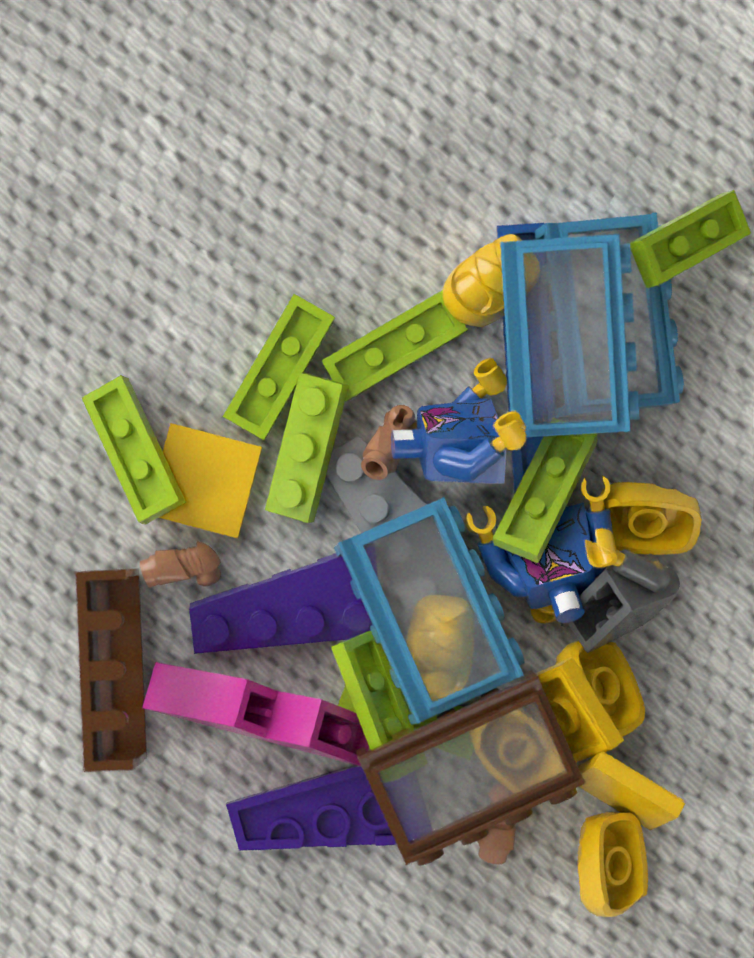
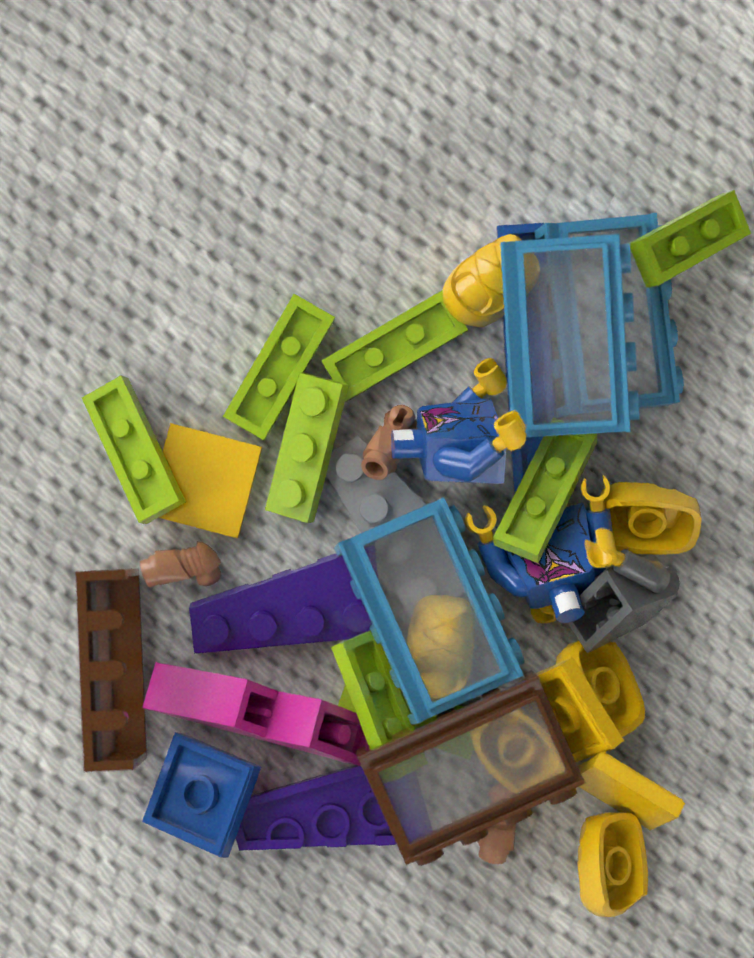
(201, 794): none -> blue tile

